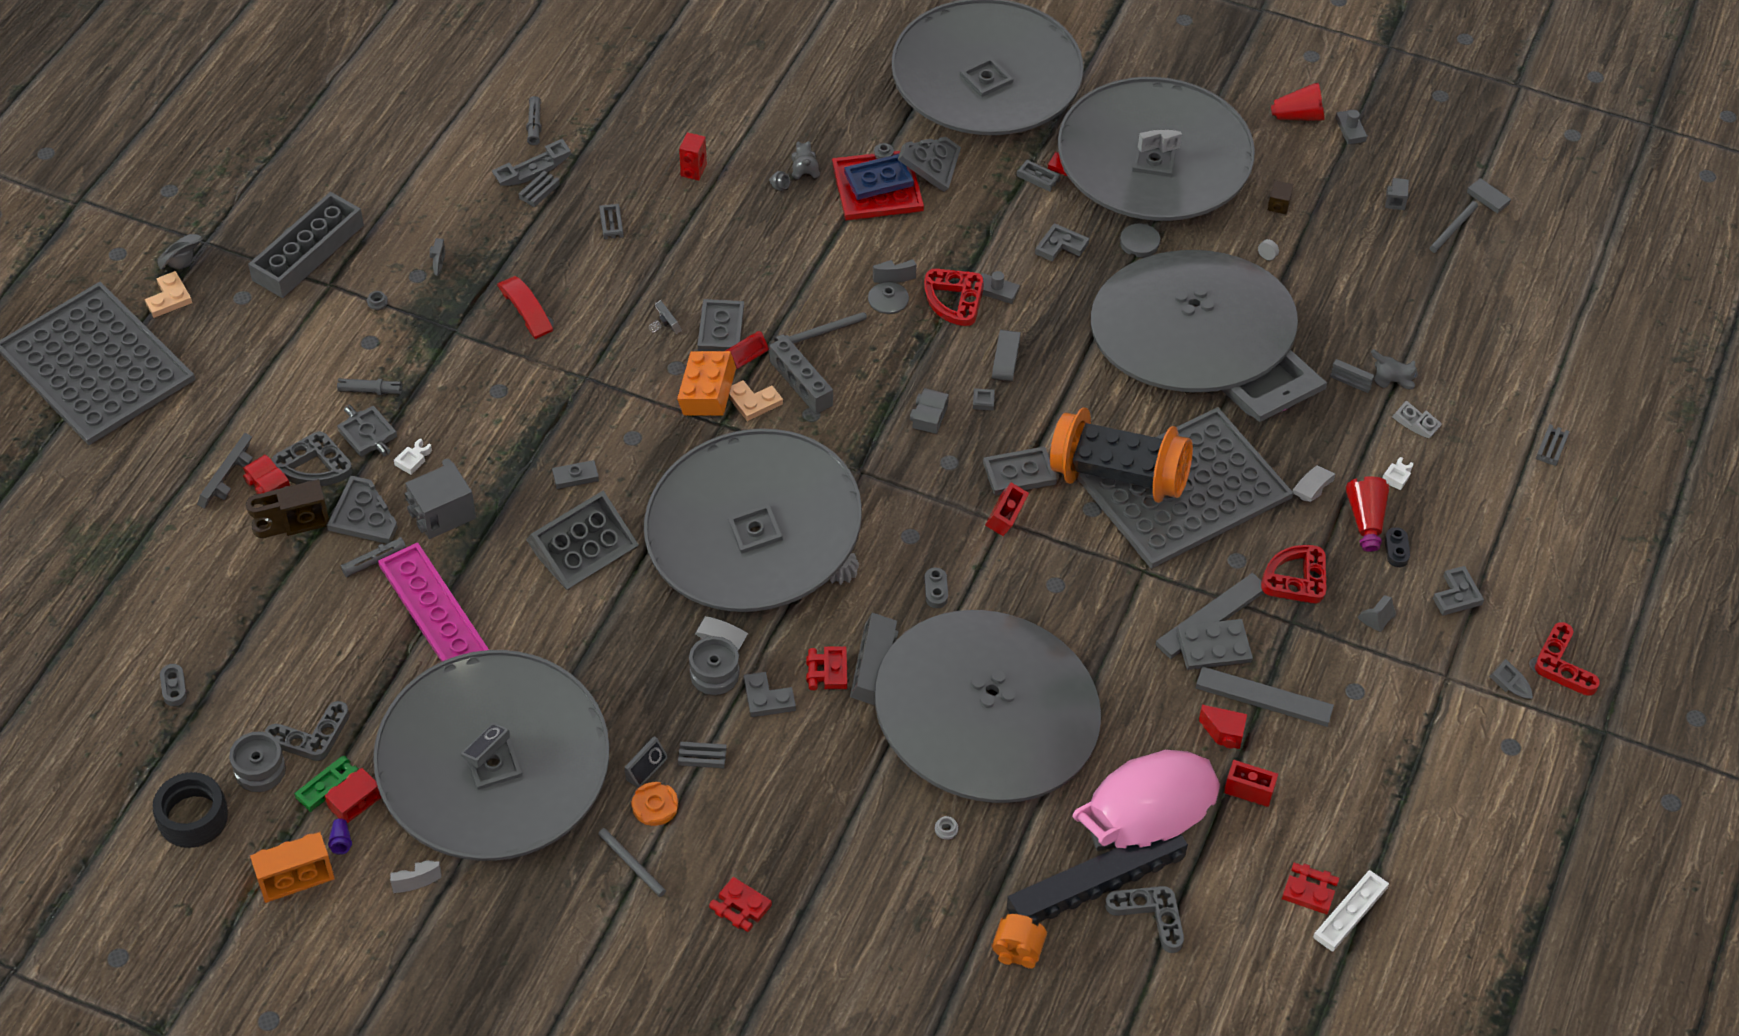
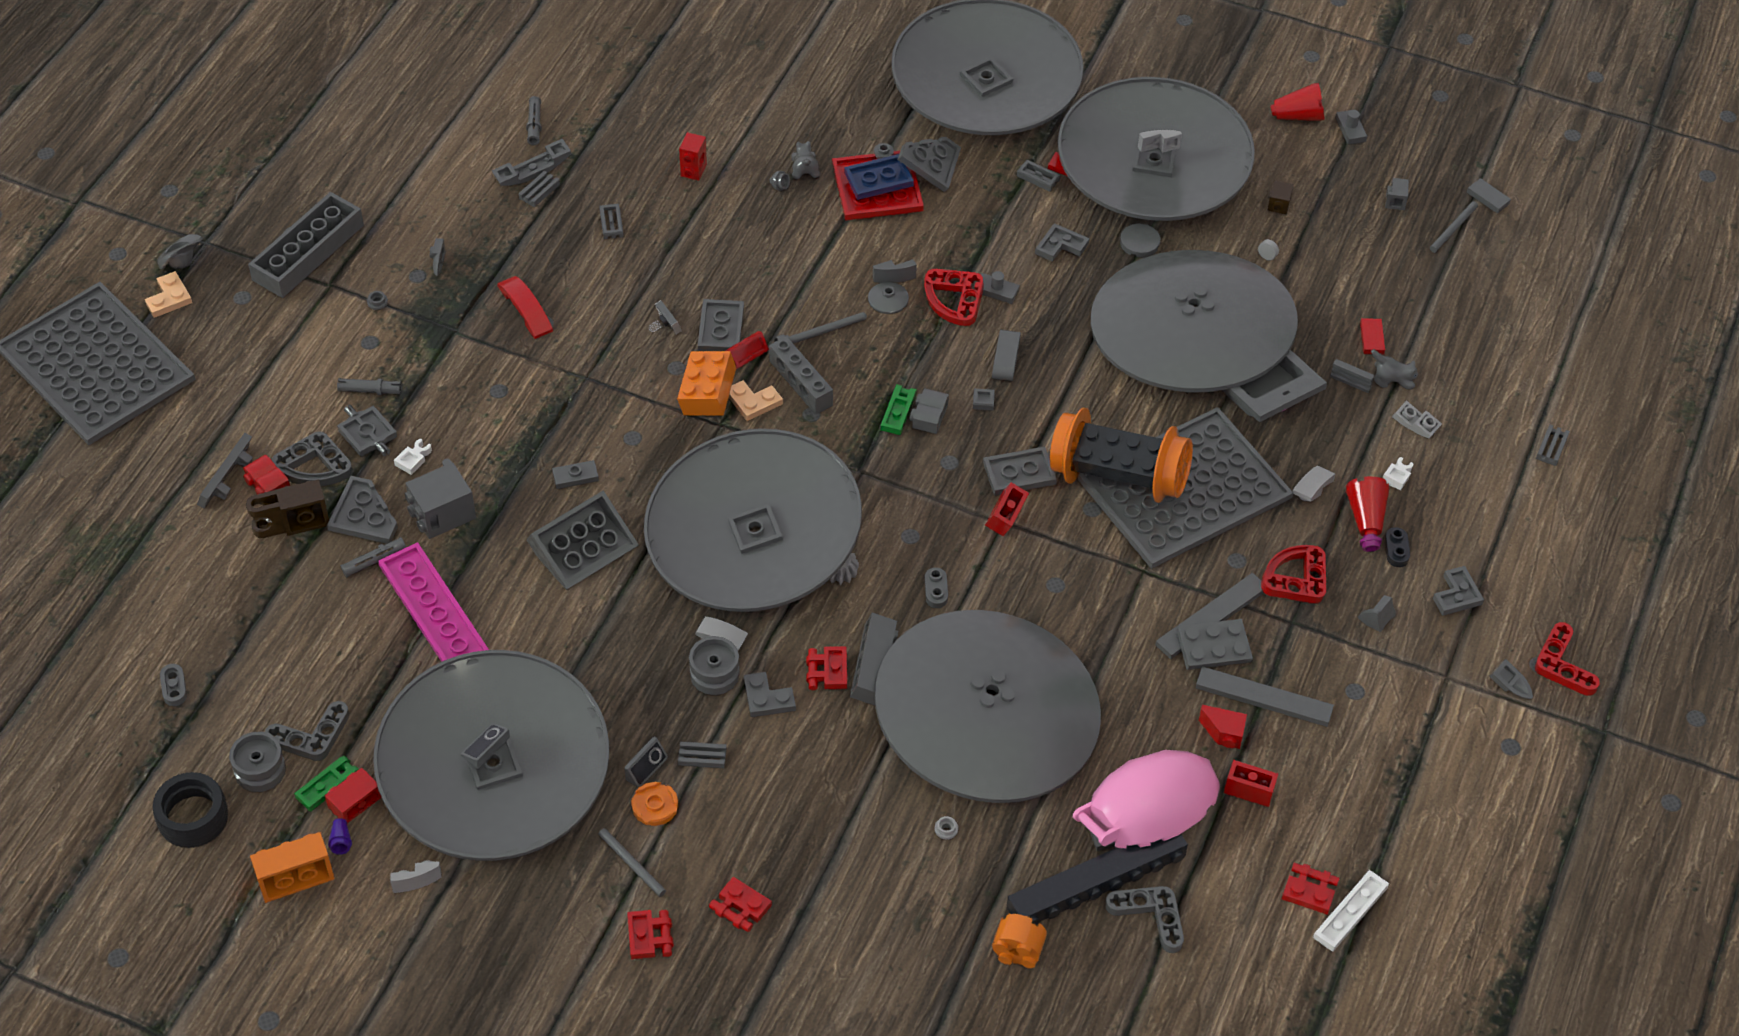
(641, 934): none -> red plate
(898, 409): none -> green plate
(1372, 335): none -> red tile

